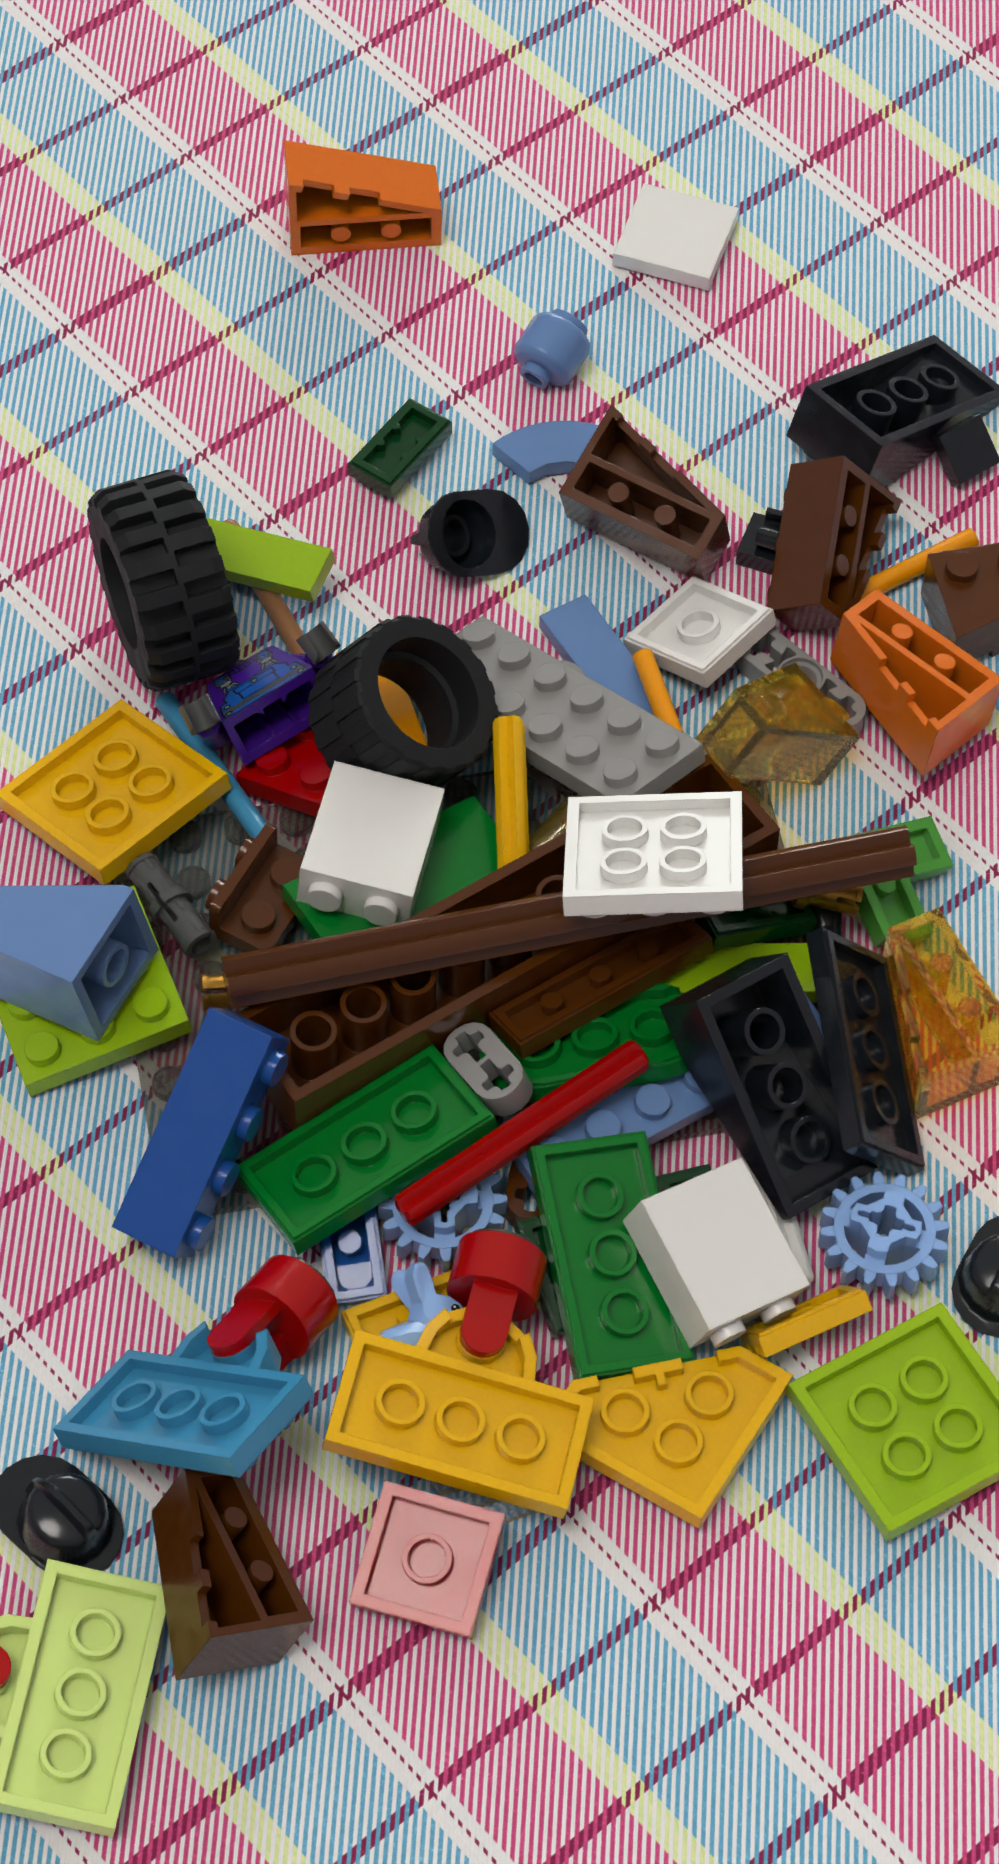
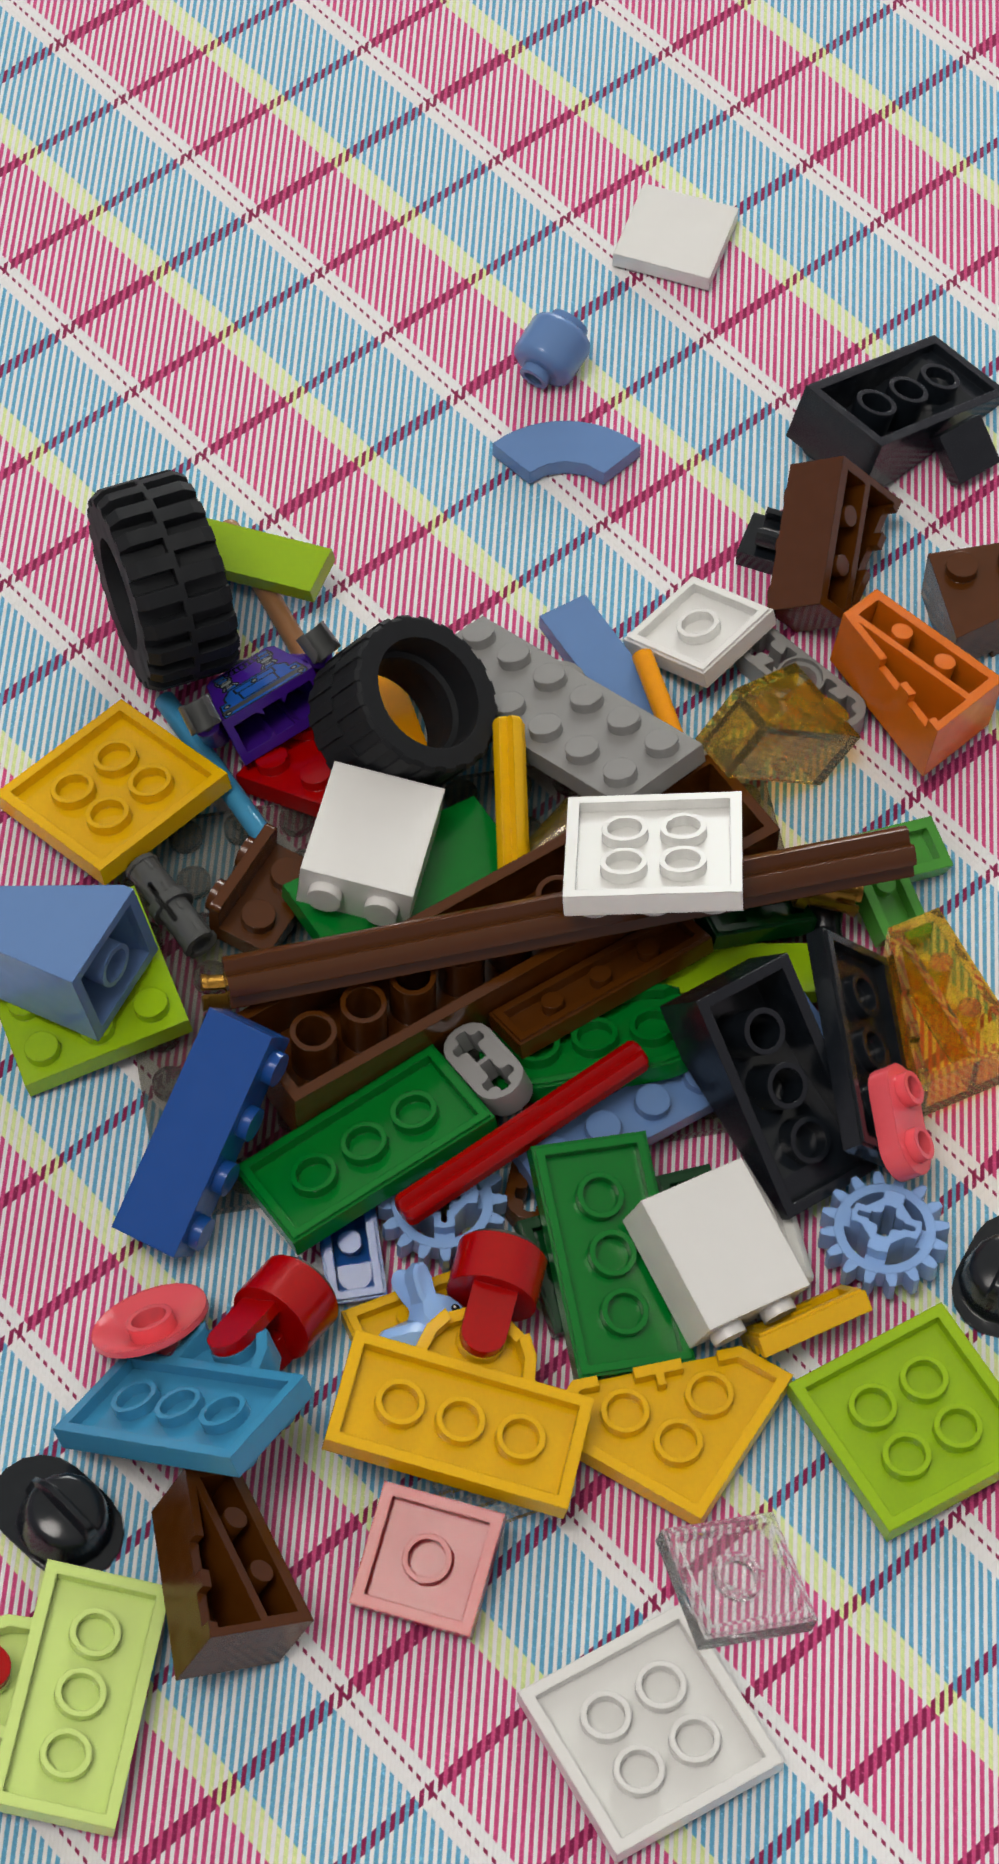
(150, 1321): none -> coral dish
(358, 201): orange wedge -> none
(400, 448): dark green plate -> none
(473, 533): black piece -> none
(642, 501): reddish brown wedge -> none
(649, 1733): none -> white plate
(736, 1580): none -> clear tile
(899, 1122): none -> coral plate
(916, 564): light orange bar -> none

